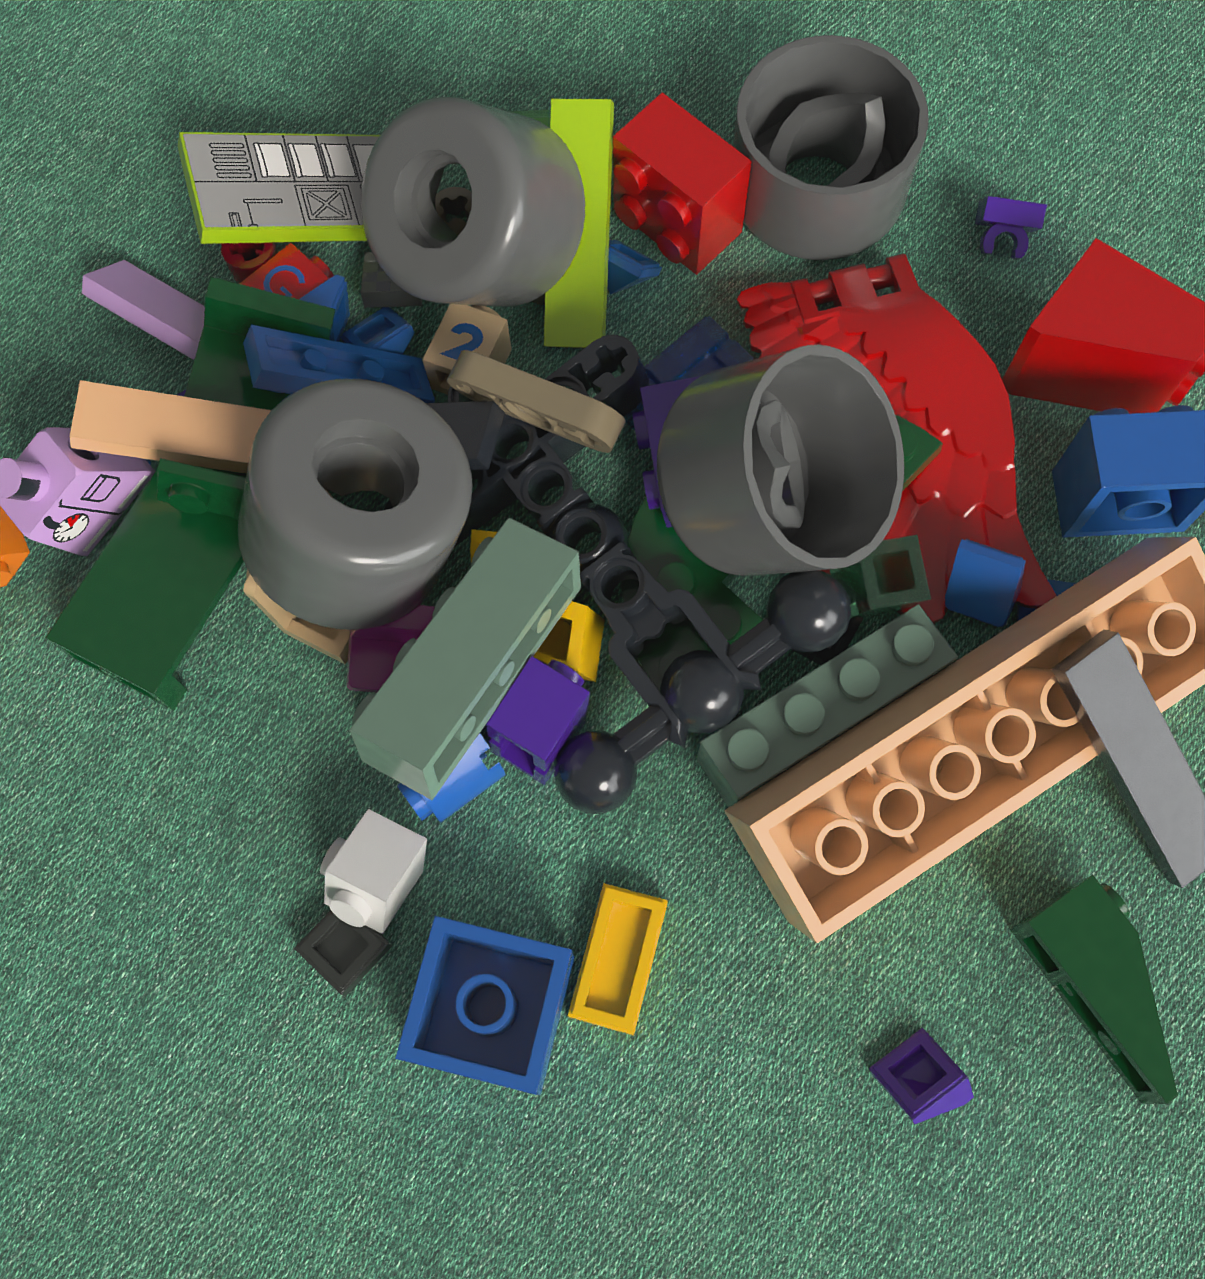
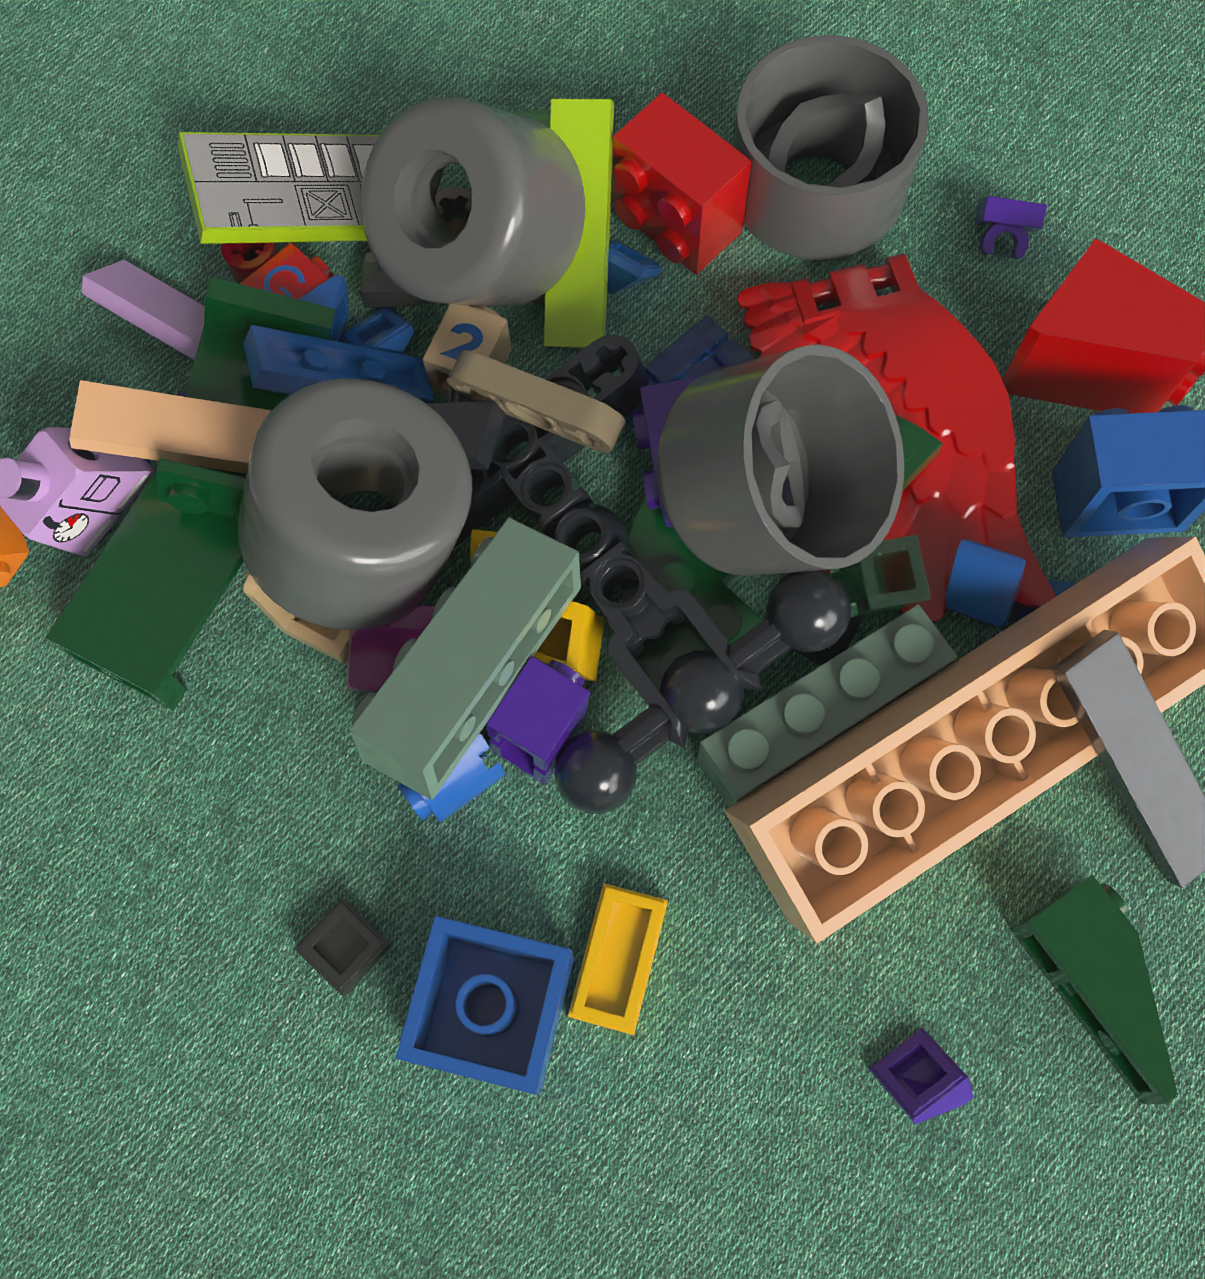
(372, 871): white brick -> none

